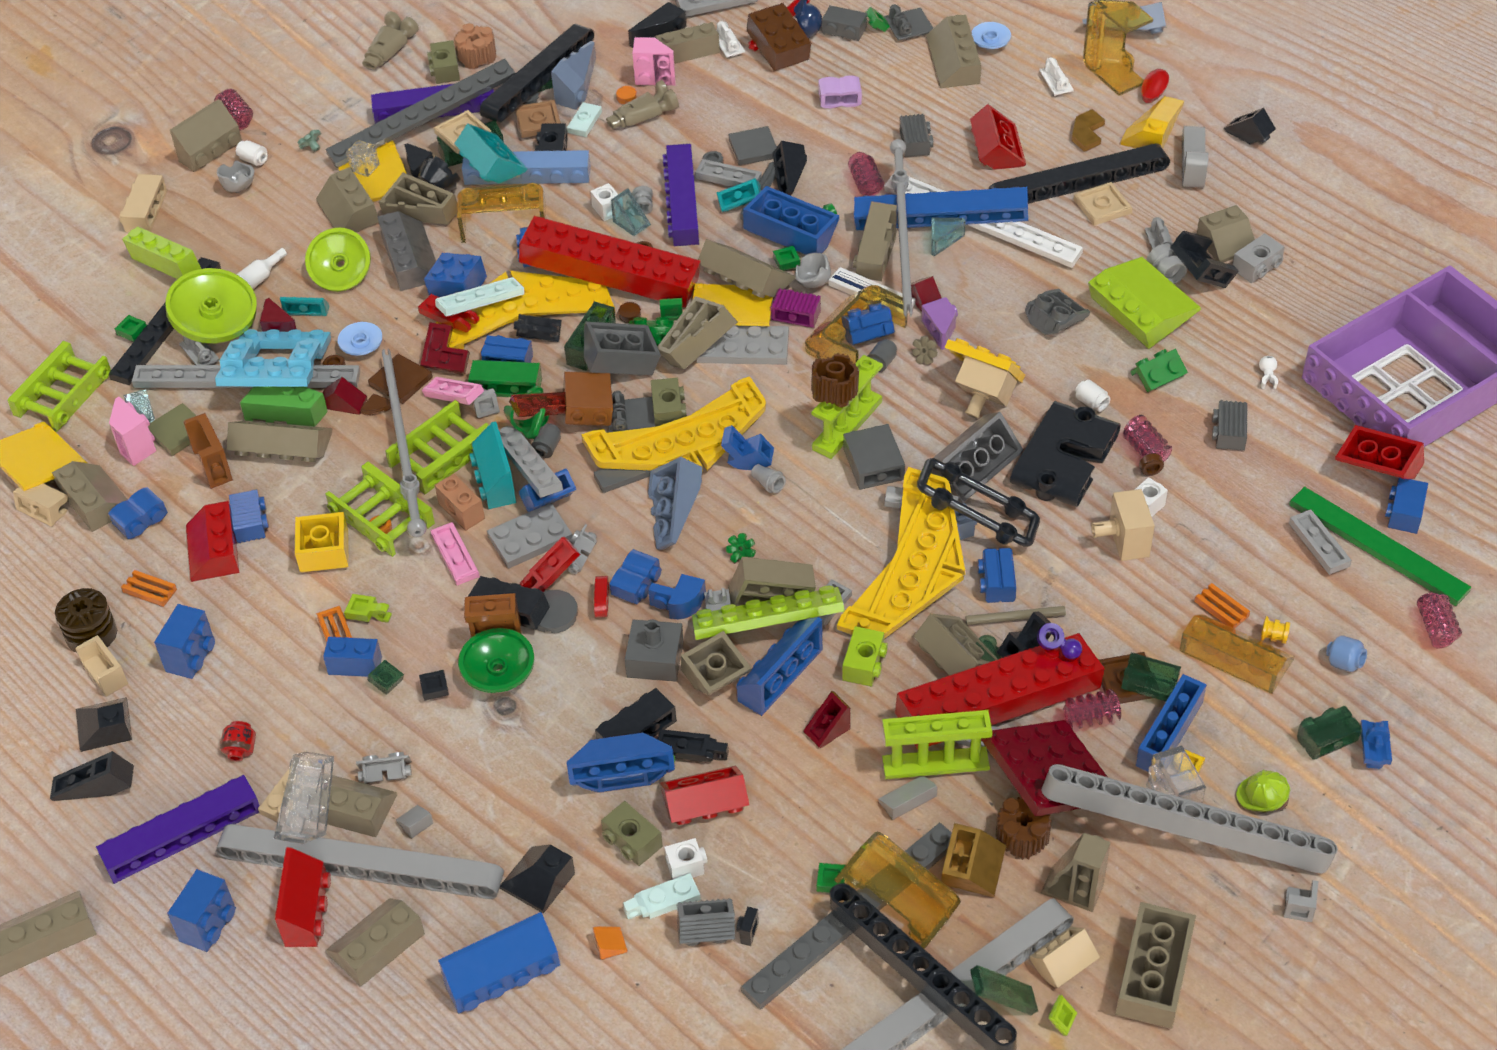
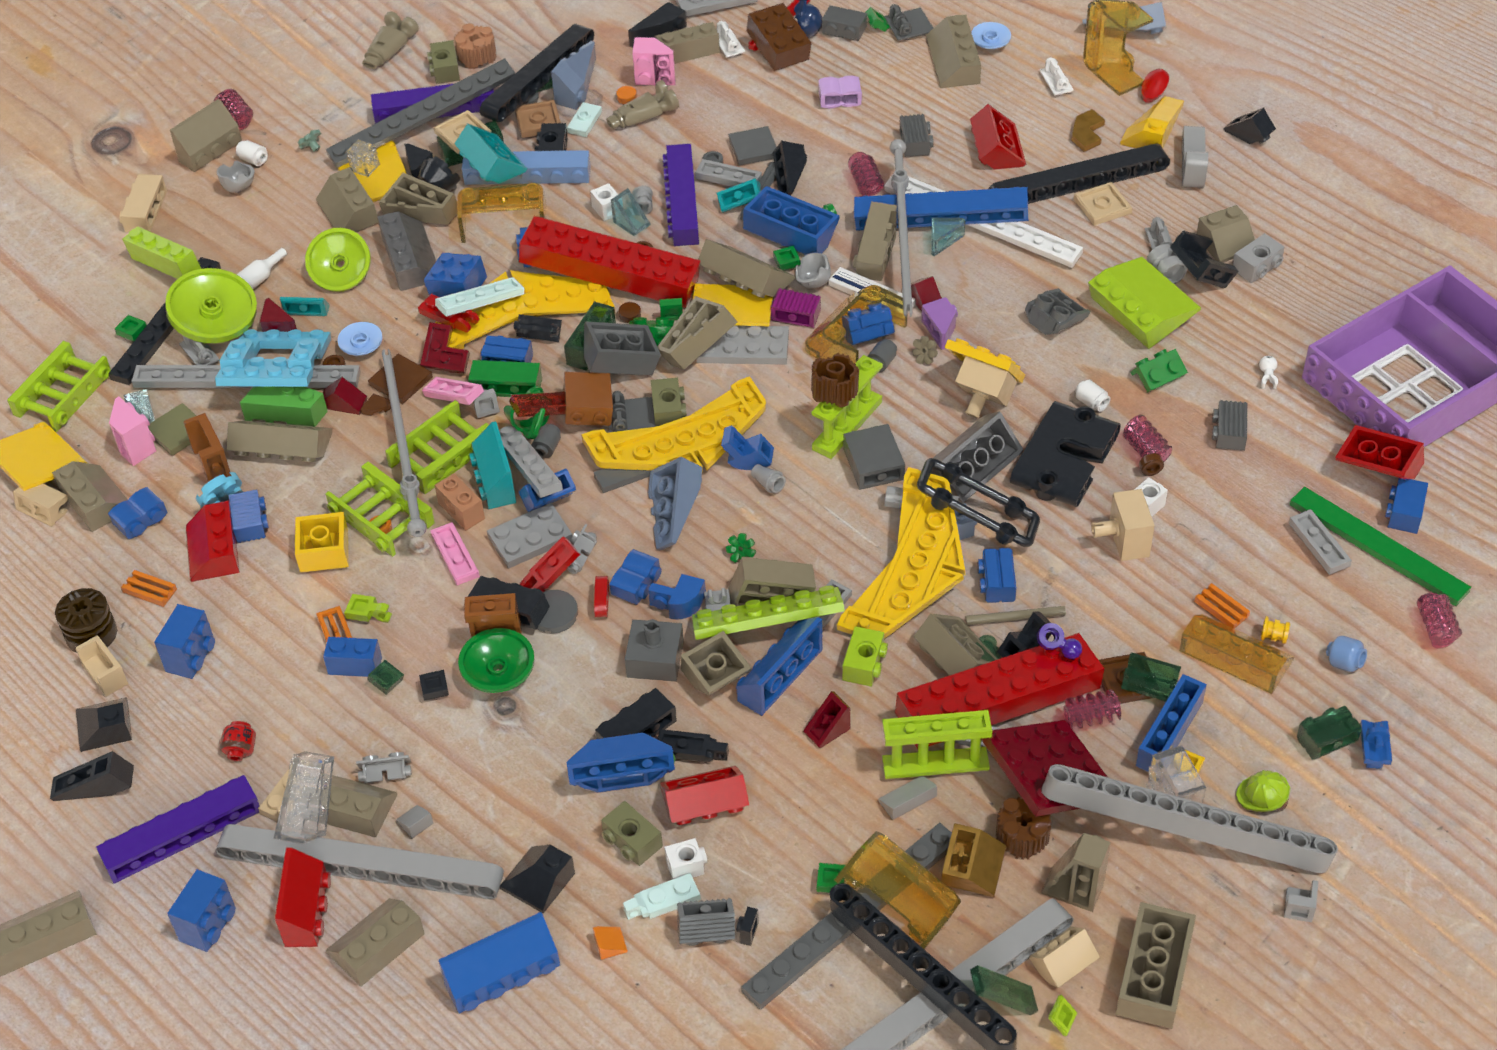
(219, 489): none -> medium azure plate

